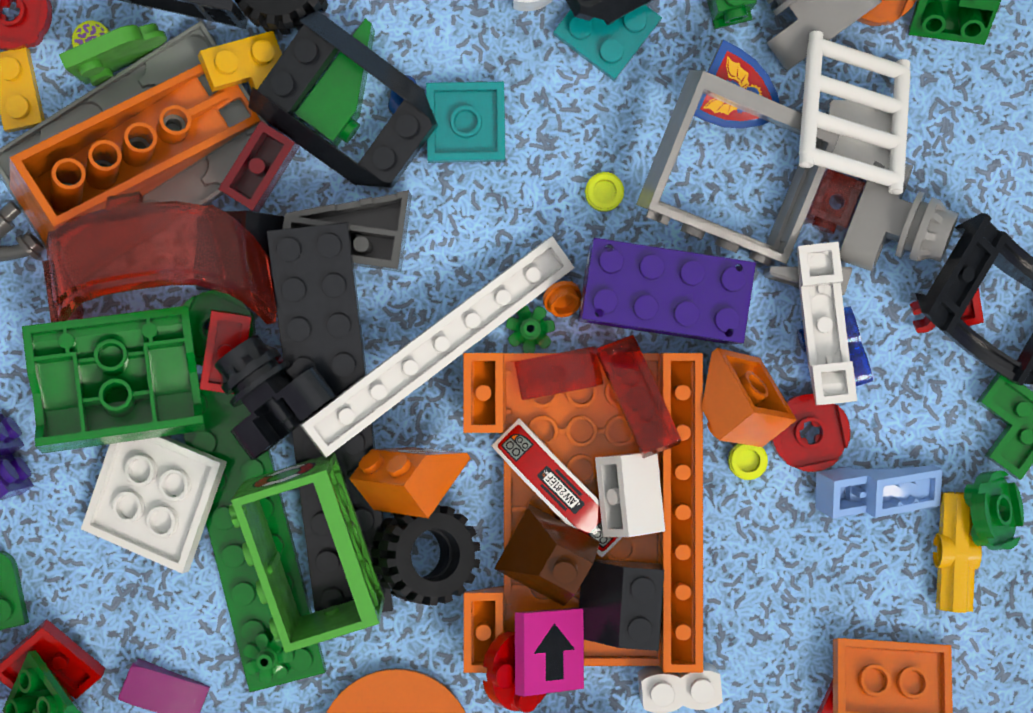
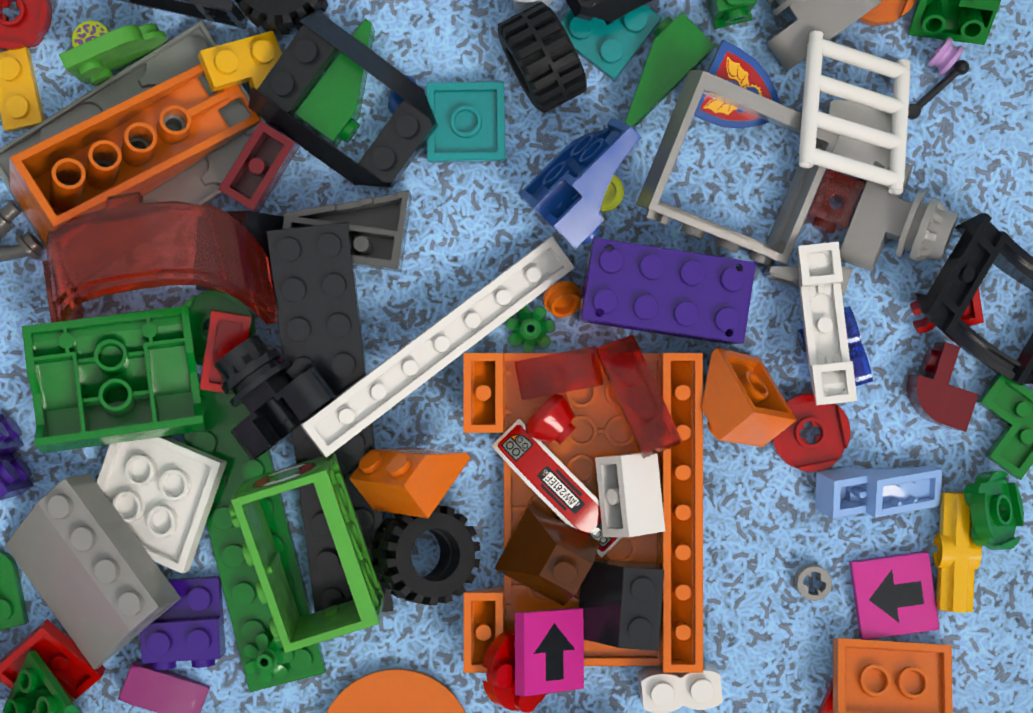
(90, 568): none -> light grey slope
(189, 628): none -> dark purple plate
(542, 57): none -> black tyre
(552, 420): none -> red cone
(576, 180): none -> blue slope
(673, 53): none -> green slope
(747, 461): neon yellow tile -> none
(822, 575): none -> light grey bush
(894, 595): none -> dark pink tile
(934, 397): none -> dark red brick
(945, 56): none -> lavender bush
(960, 68): none -> black hinge

